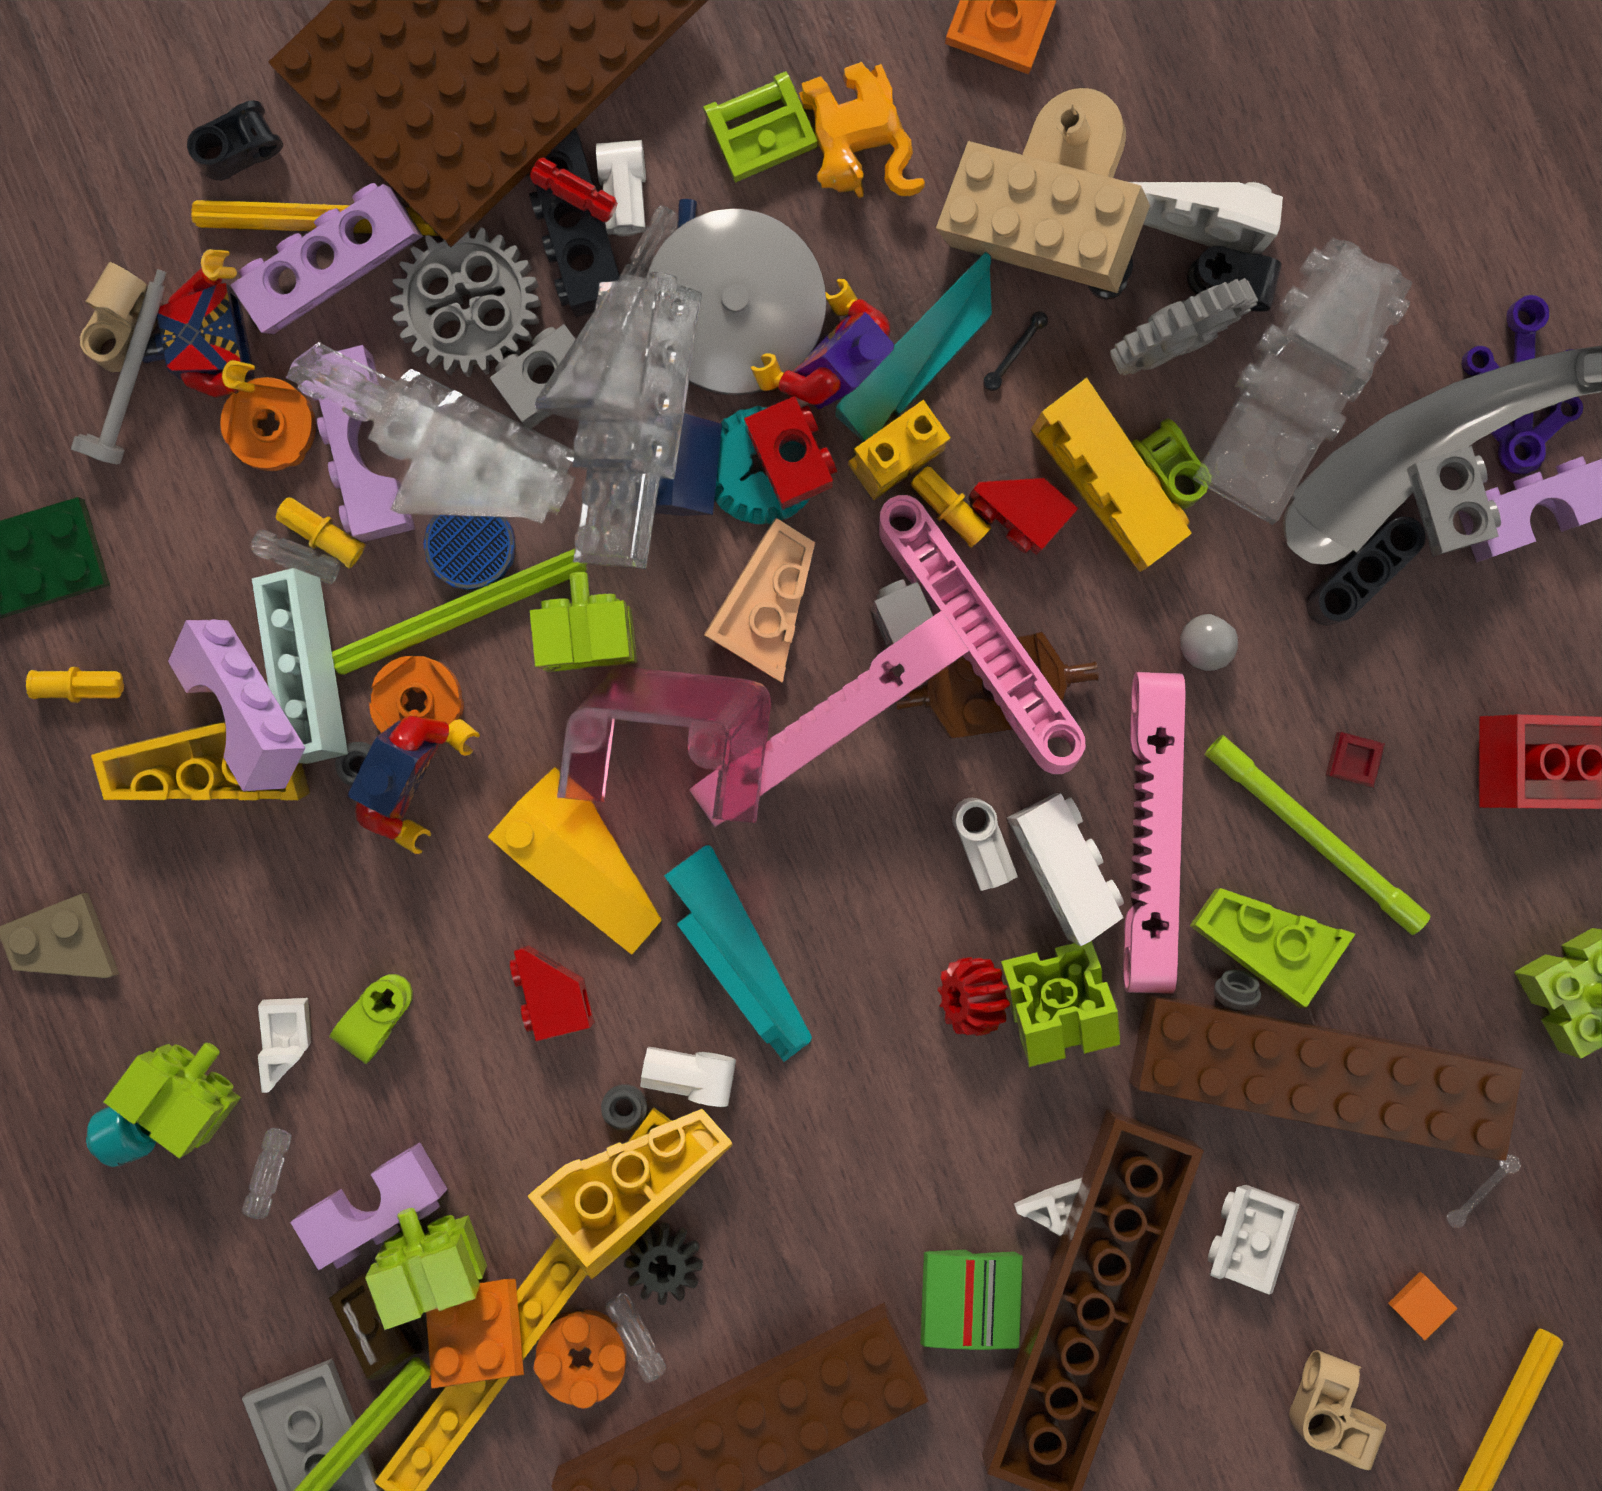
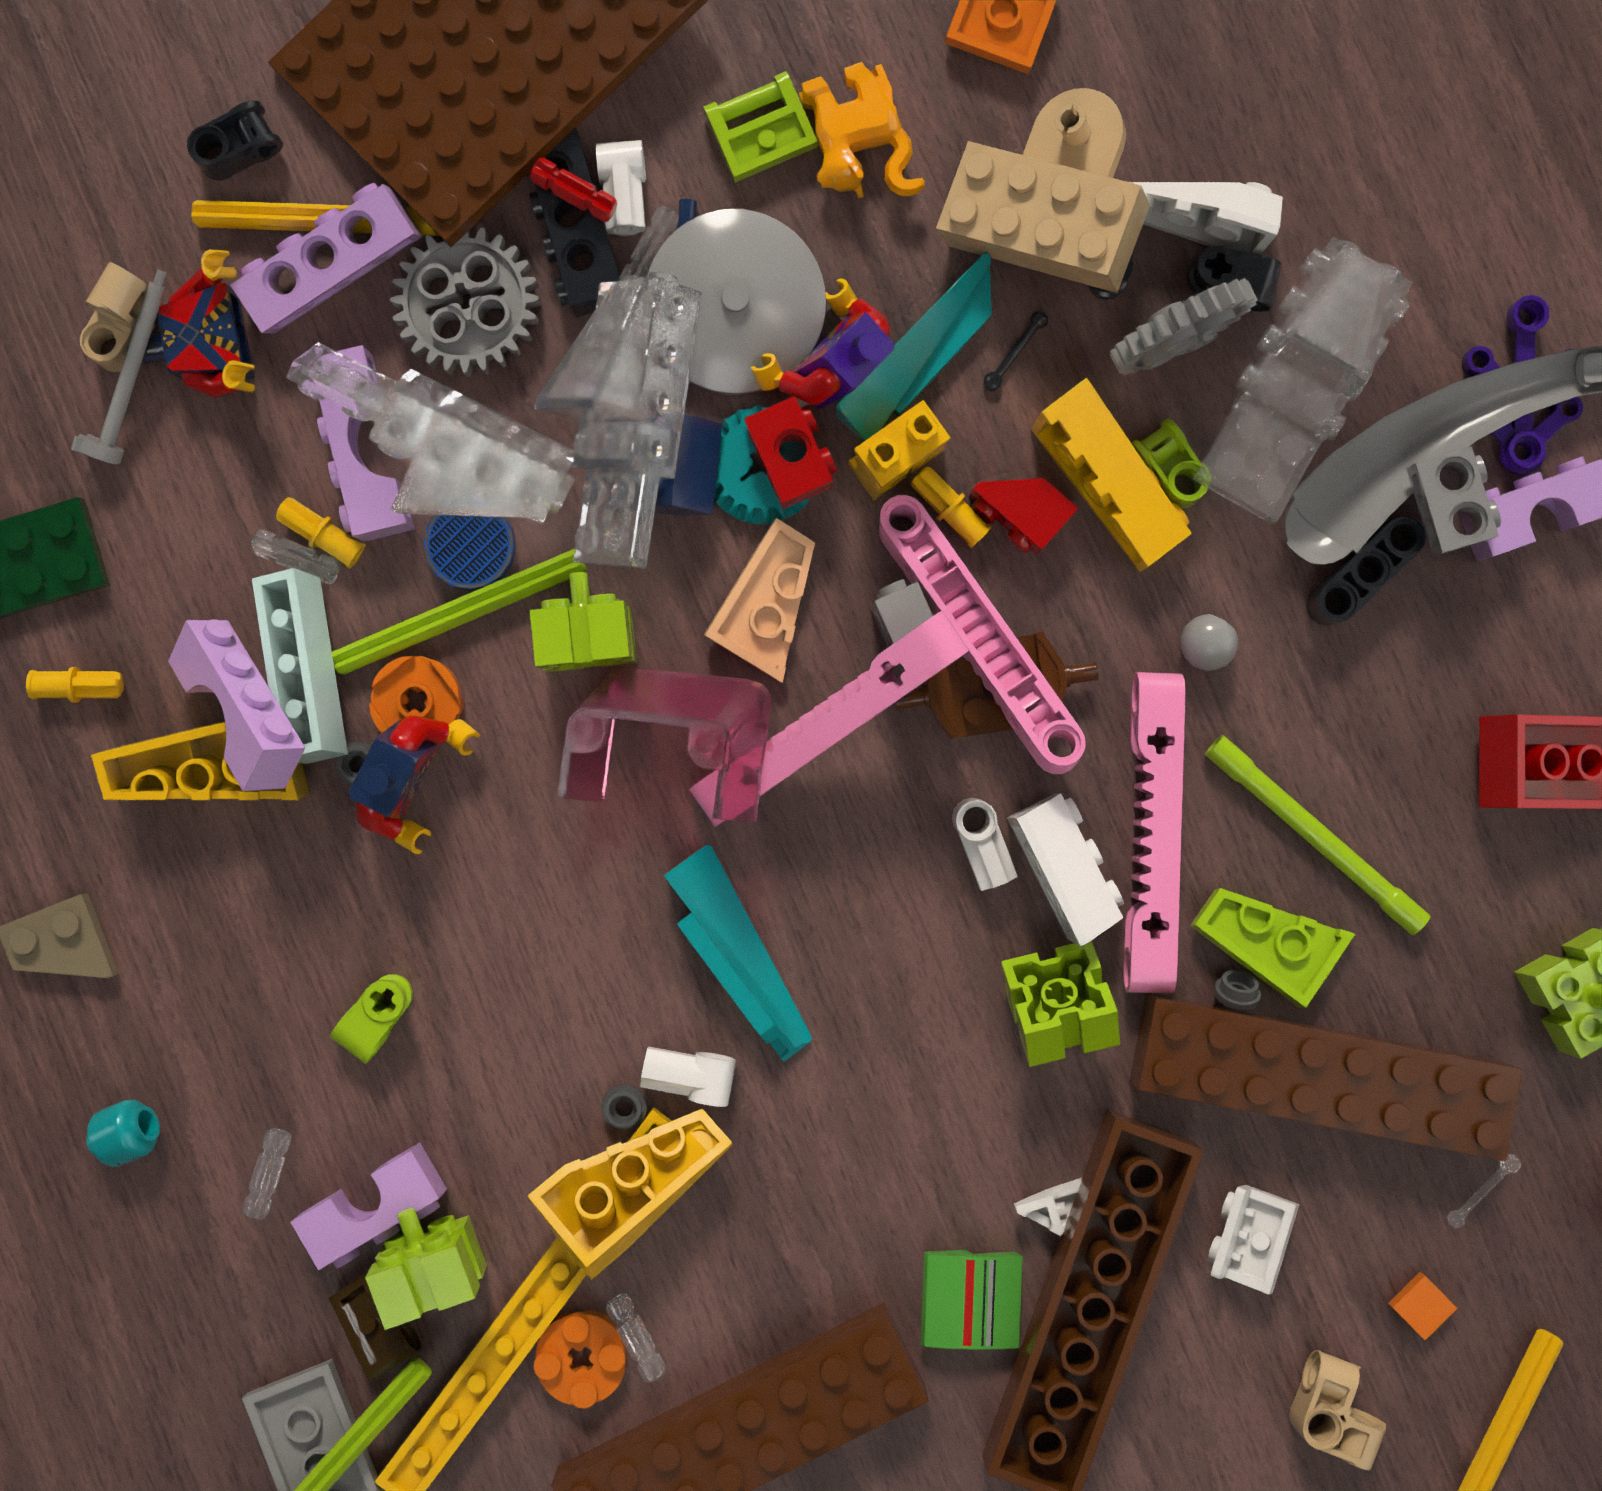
(174, 1096): lime brick -> none
(284, 1037): white slope -> none
(287, 444): orange plate -> none
(476, 1337): orange plate -> none
(516, 373): light grey brick -> none
(553, 995): red slope -> none
(578, 860): yellow wedge -> none
(678, 1256): pearl dark grey gear -> none
(973, 996): red gear -> none
(1355, 759): dark red tile -> none

